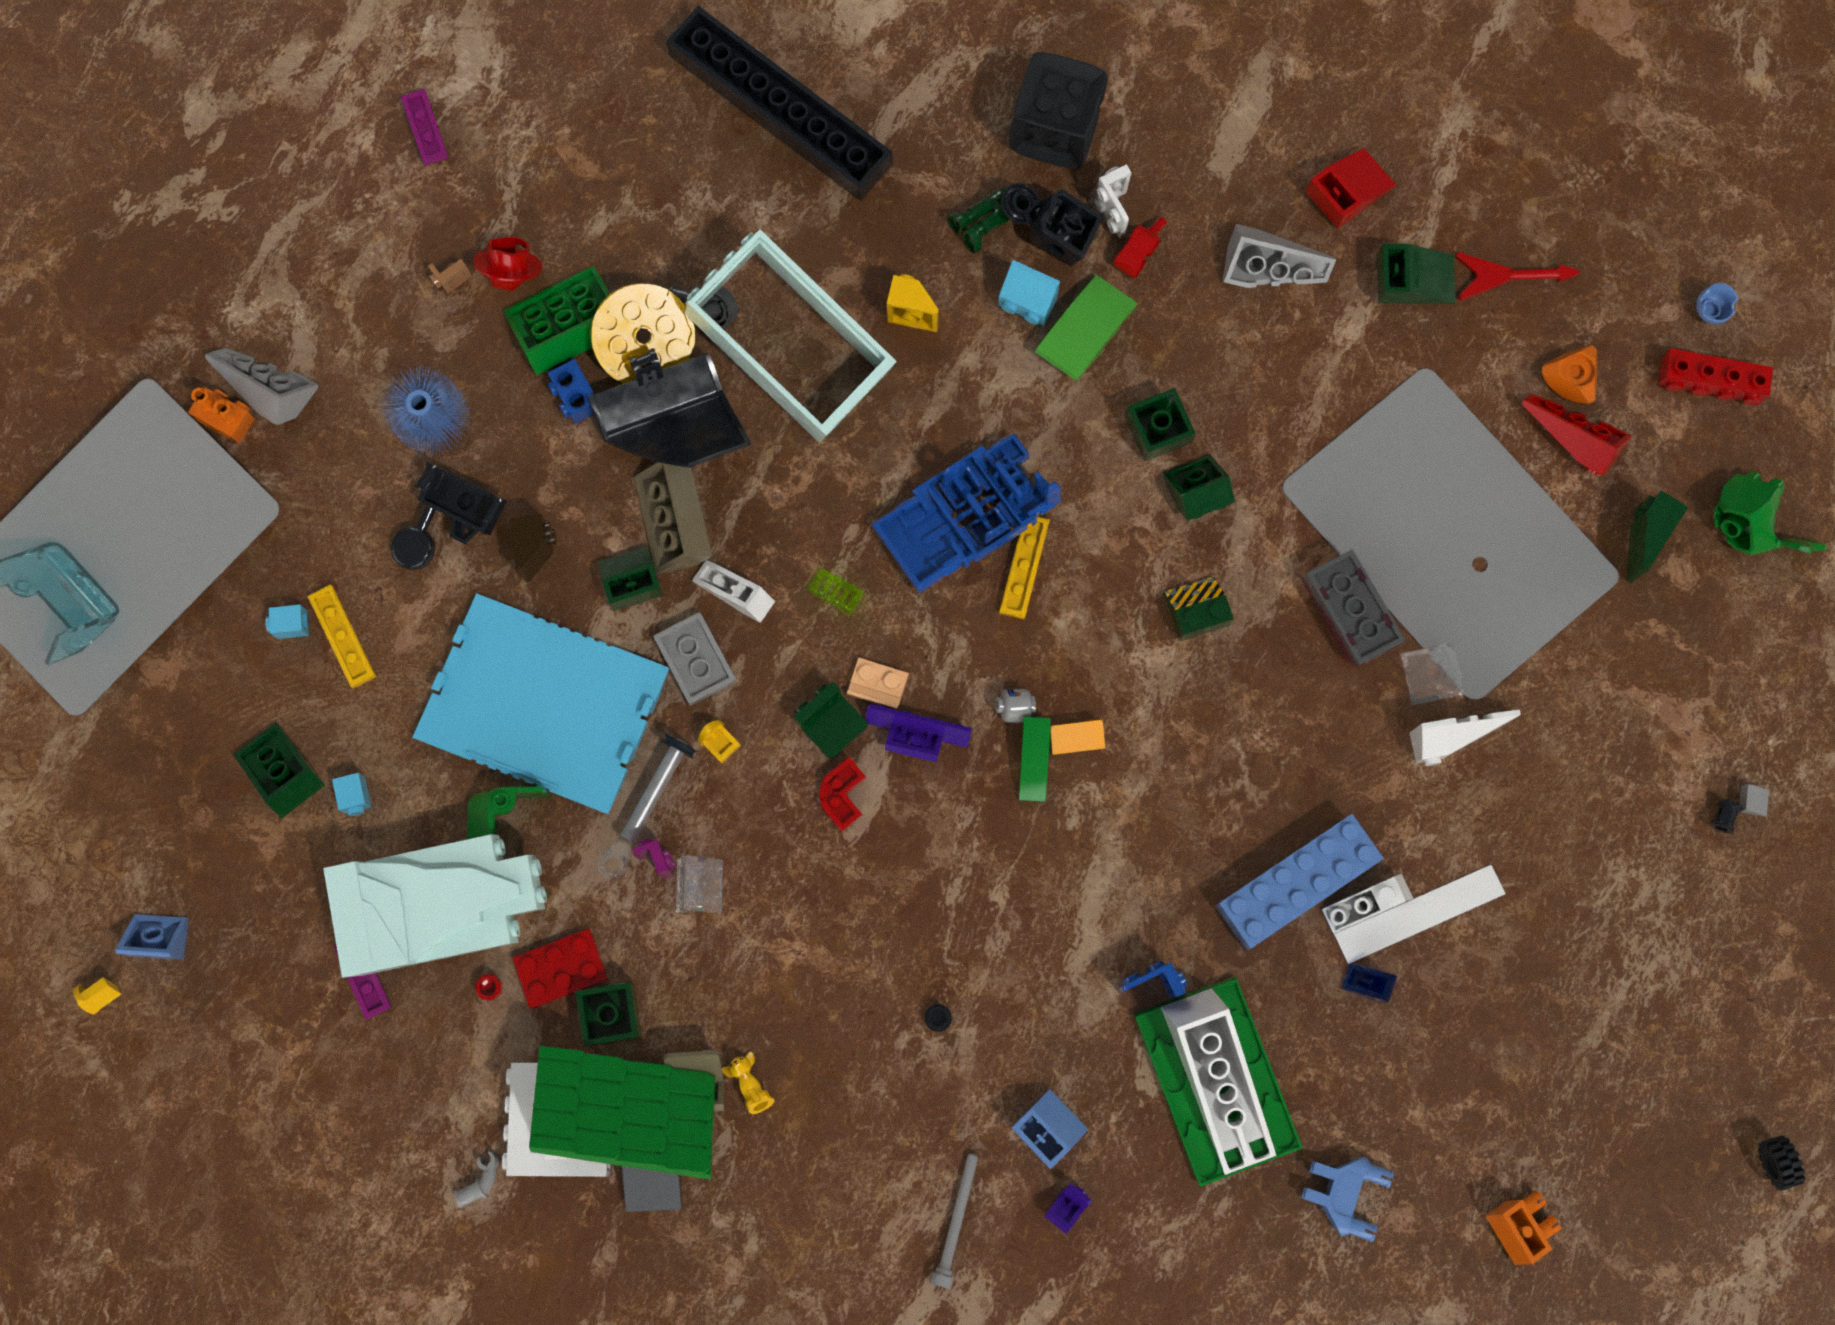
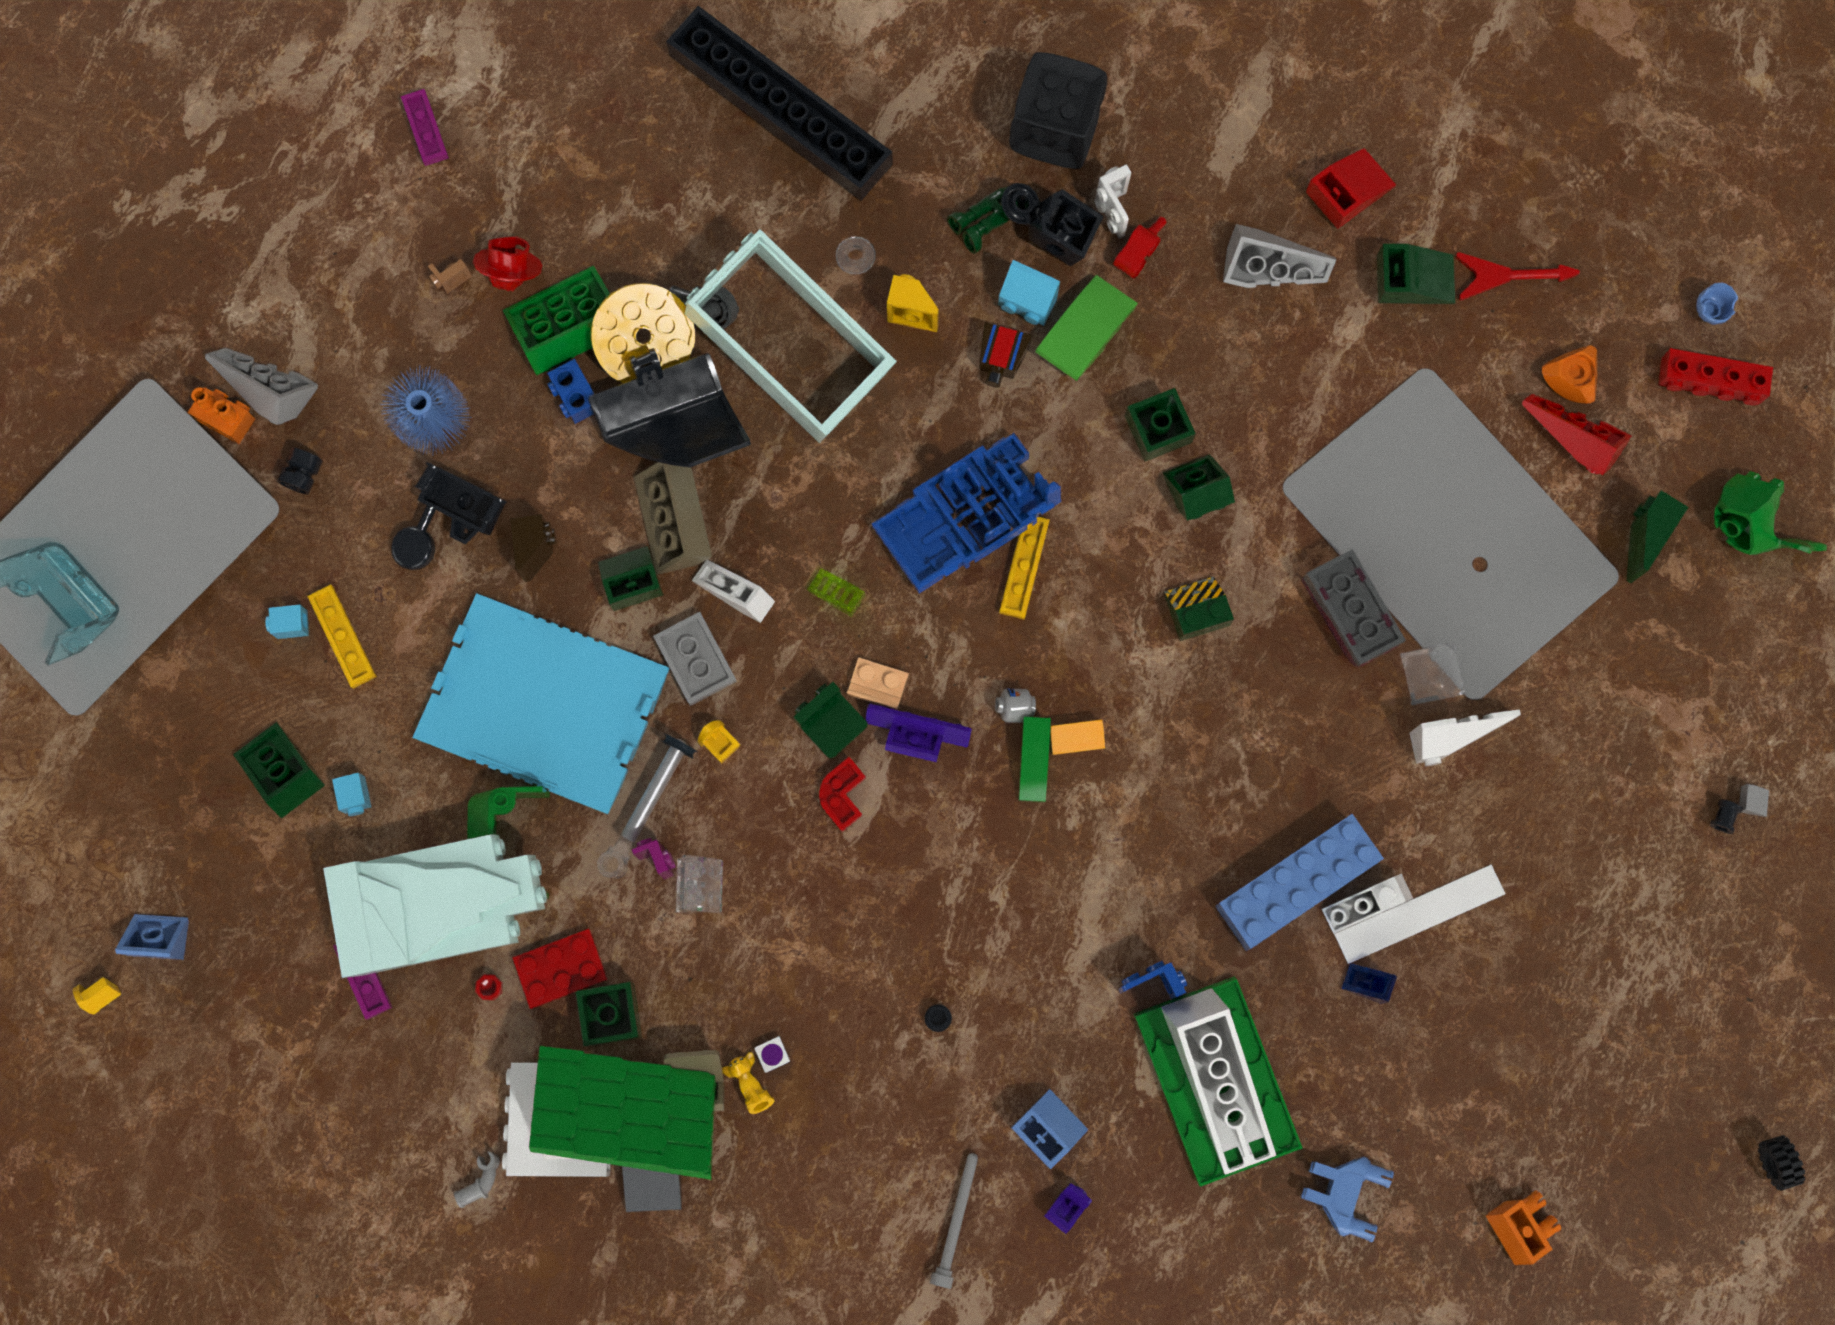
(299, 472): none -> black wheel
(772, 1054): none -> tile
(855, 266): none -> clear piece
(1002, 352): none -> torso

